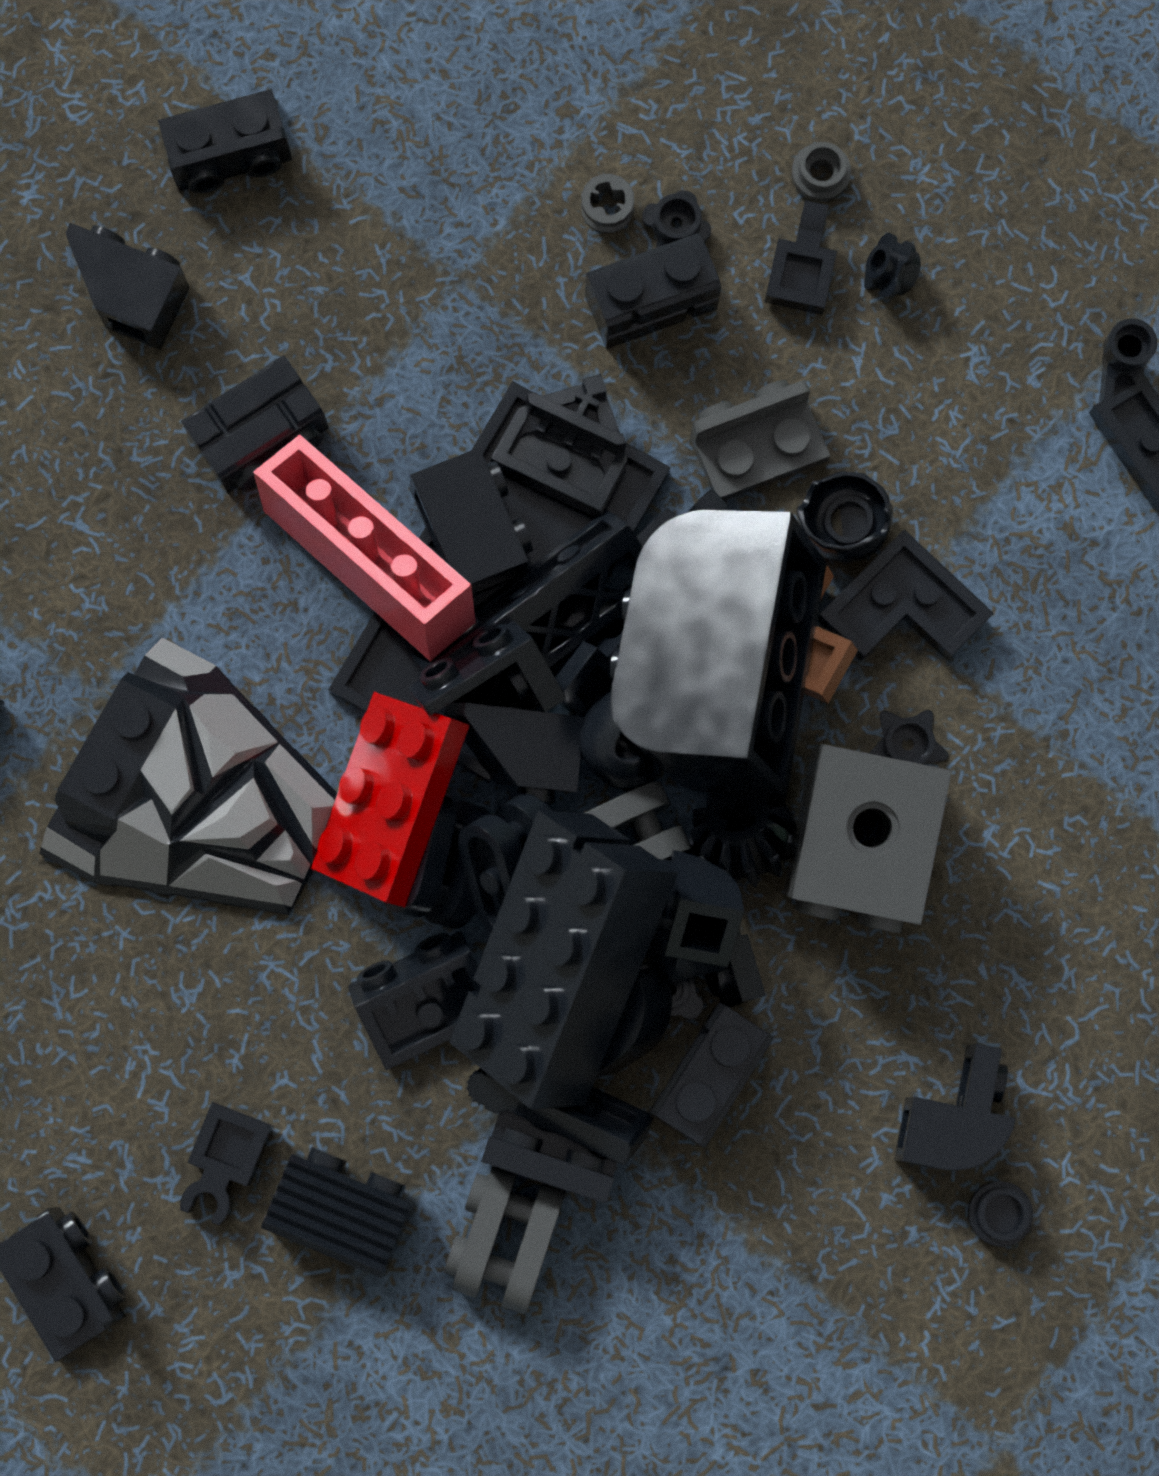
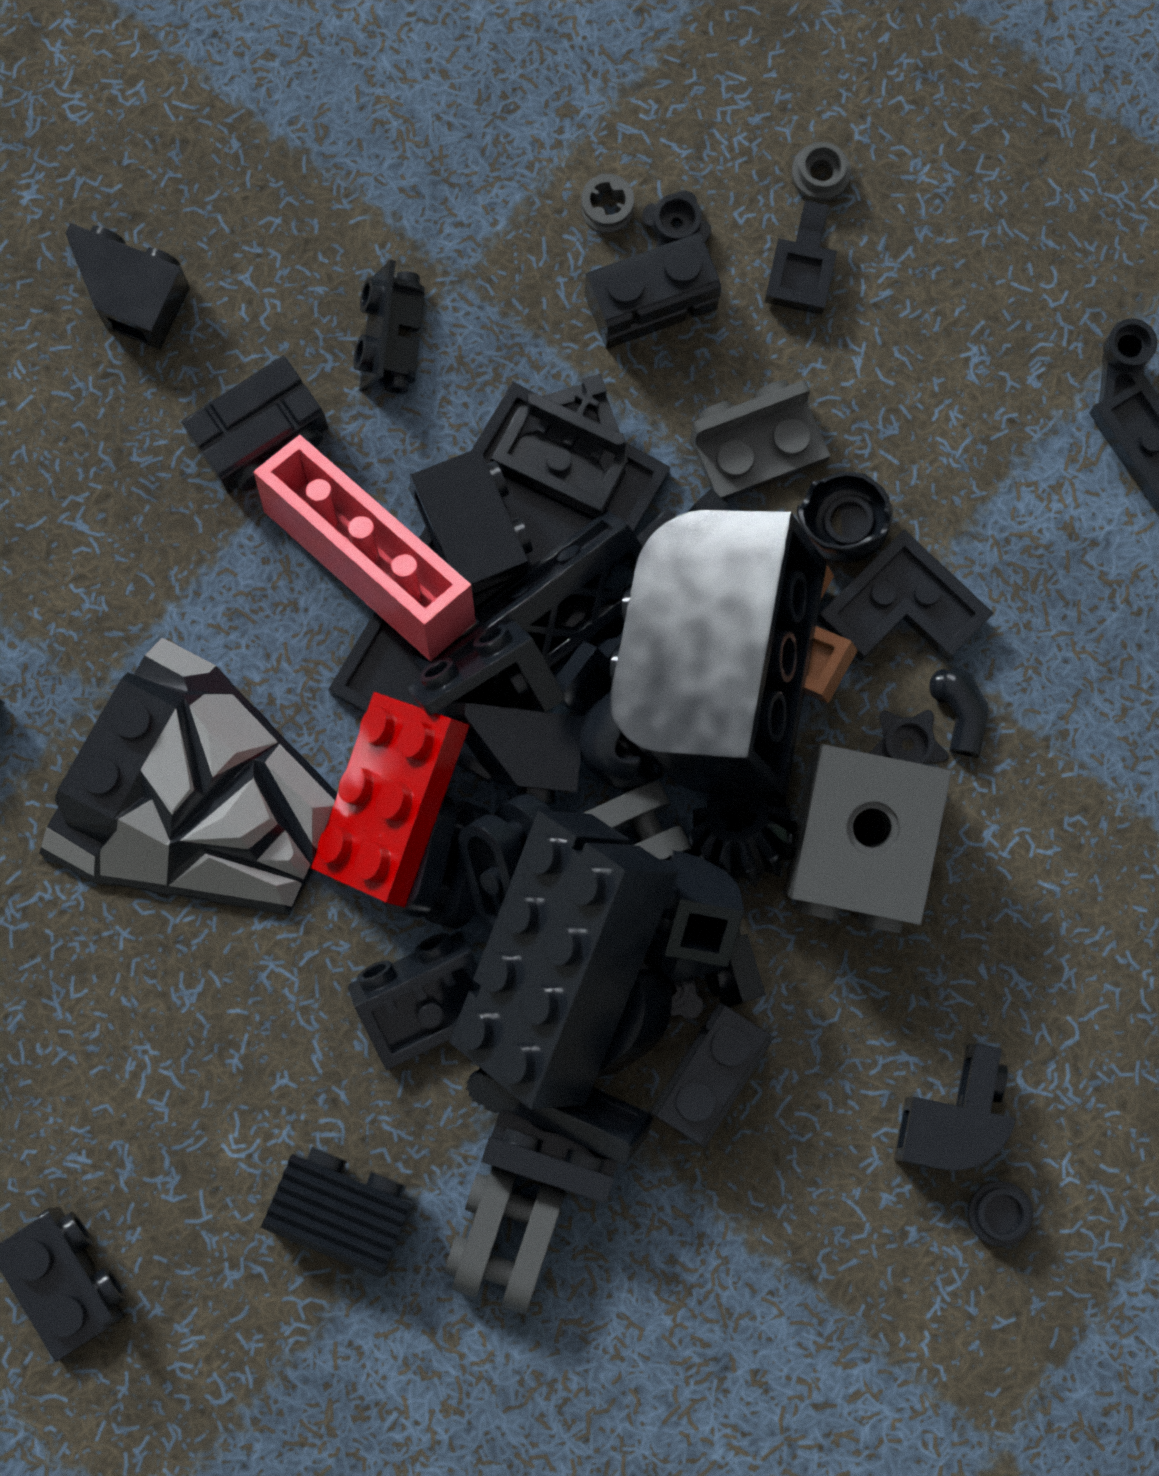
(225, 142): black bracket -> none
(228, 1151): black plate -> none
(390, 306): none -> black hinge
(892, 267): black plate -> none
(968, 705): none -> black arm

